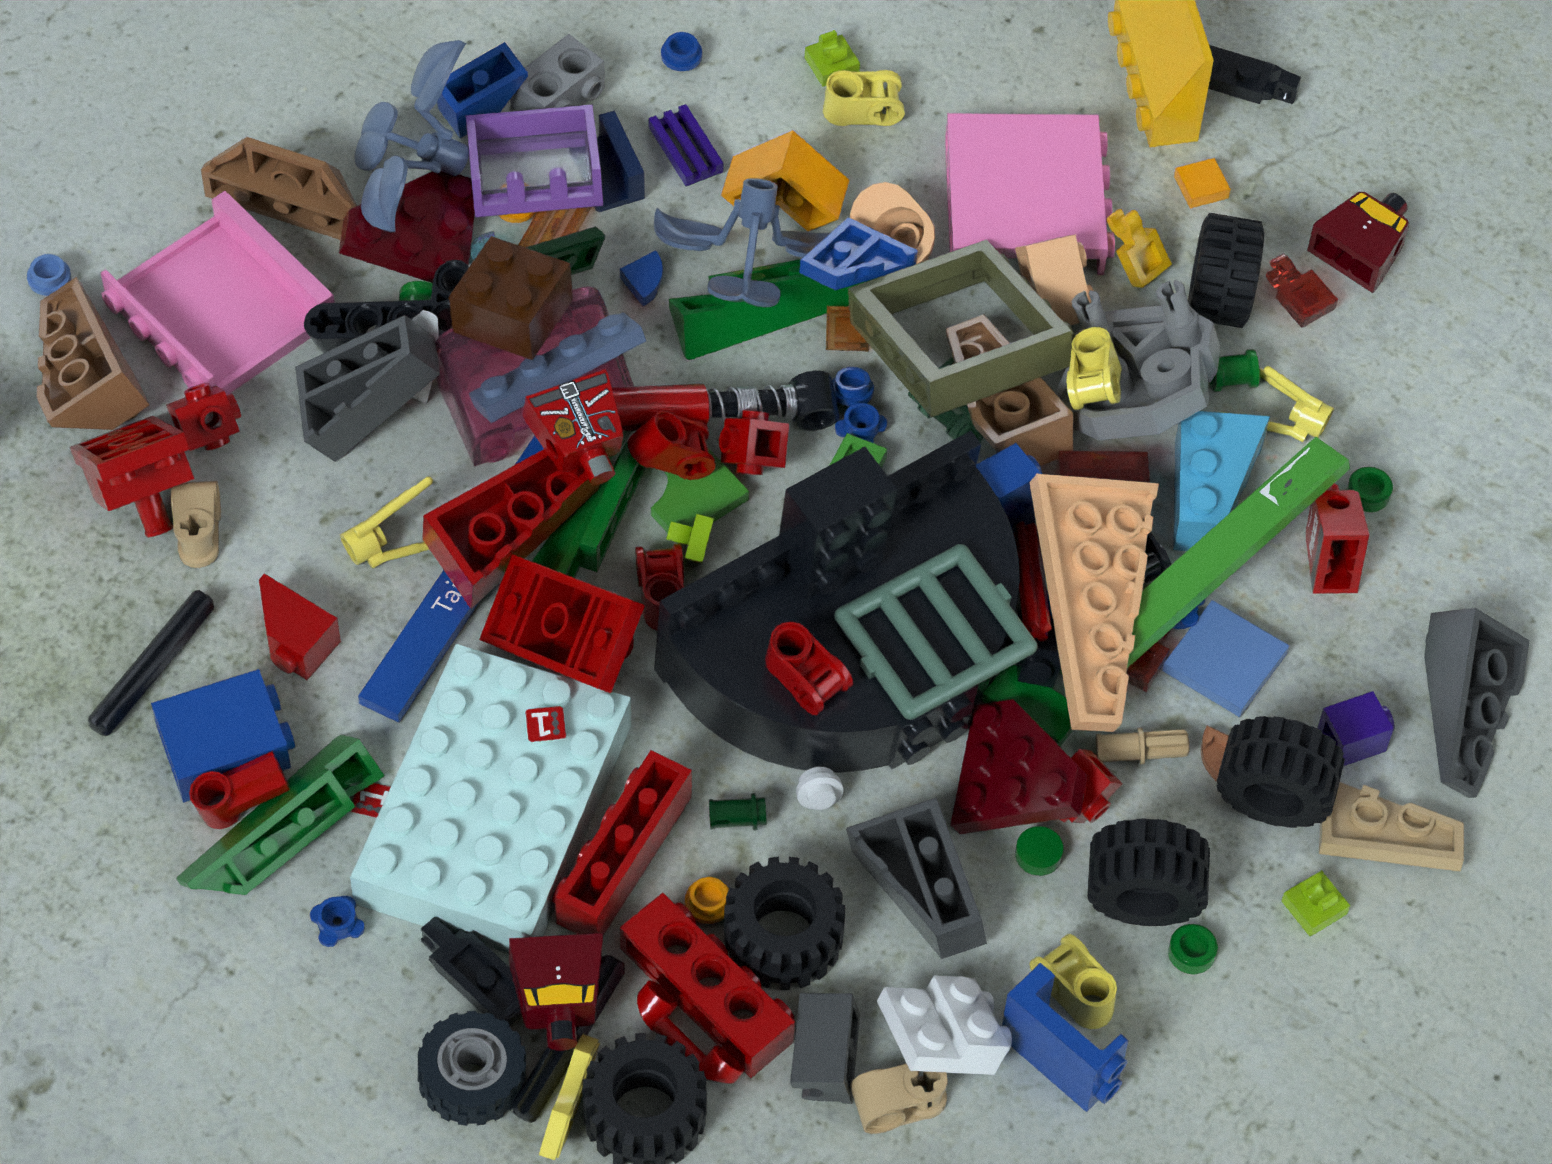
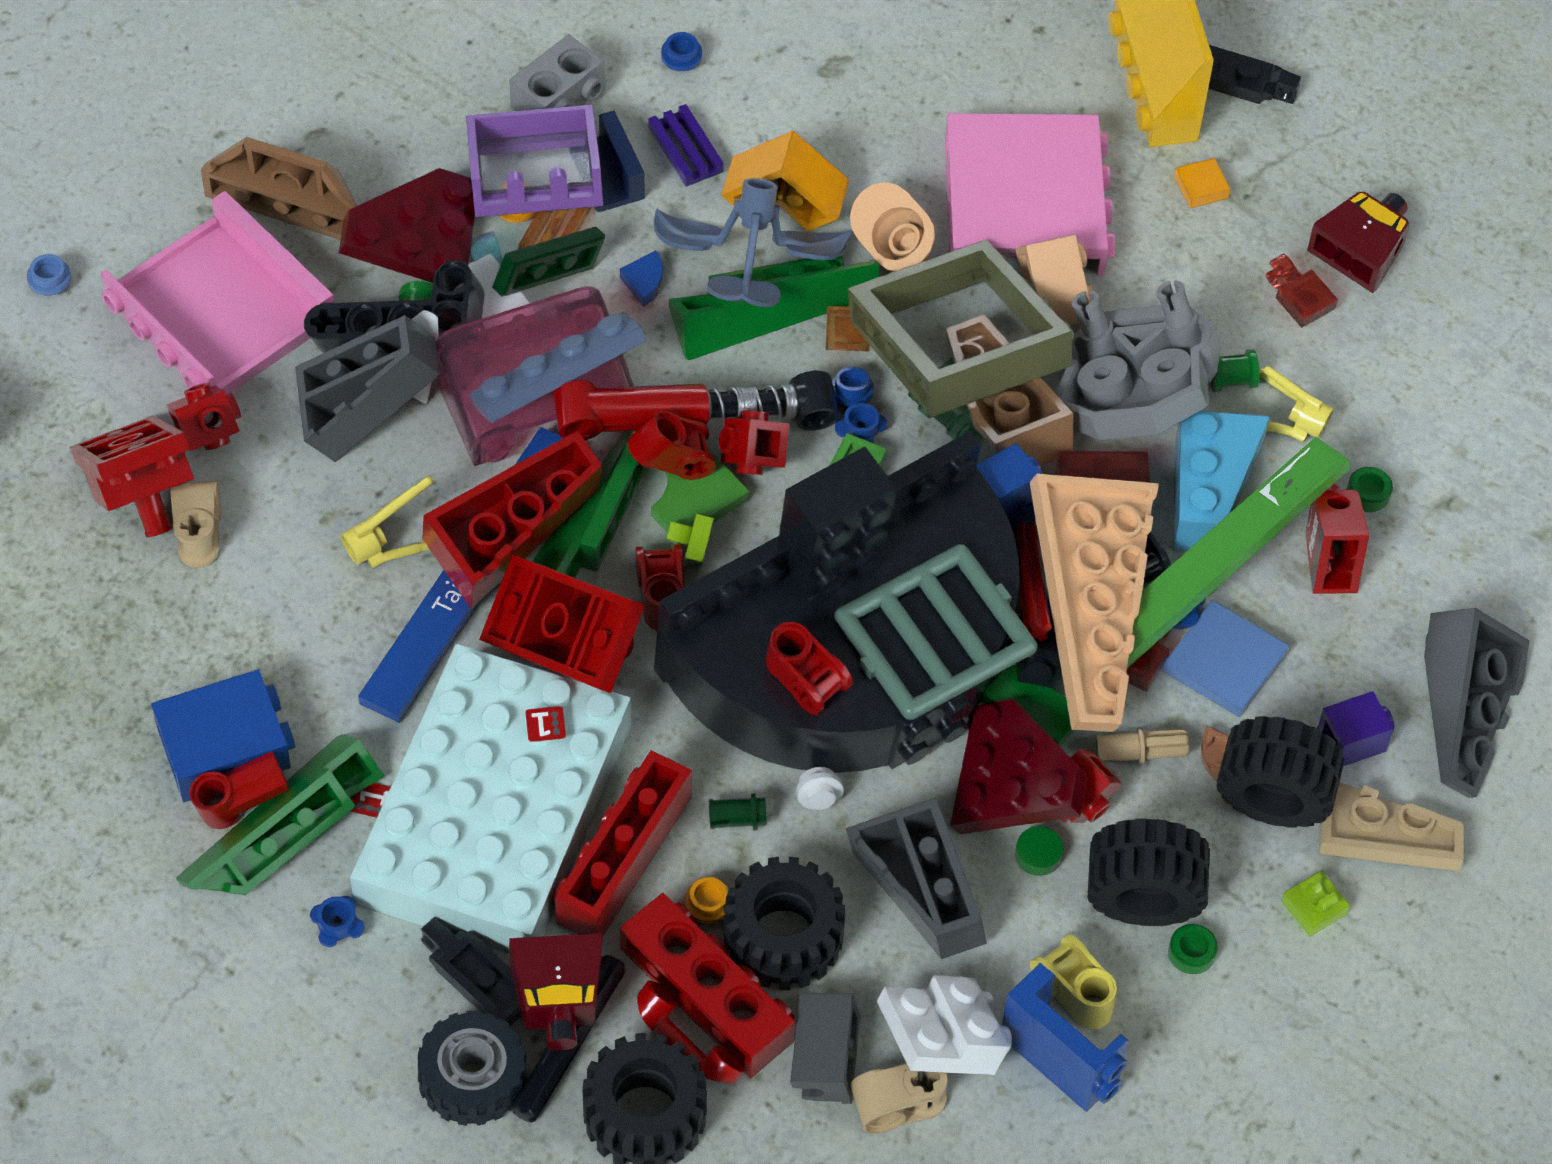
(82, 366): medium nougat wedge -> none
(150, 663): black axle -> none
(296, 629): red slope -> none
(436, 150): sand blue plant -> none
(481, 87): blue slope -> none
(511, 297): reddish brown brick -> none
(568, 1098): light yellow tile -> none
(578, 425): red torso -> none
(830, 55): lime tile -> none
(855, 255): blue wing -> none
(860, 98): light yellow piece -> none
(1093, 369): light yellow piece -> none
(1142, 252): yellow plate -> none
(1226, 269): black tyre -> none

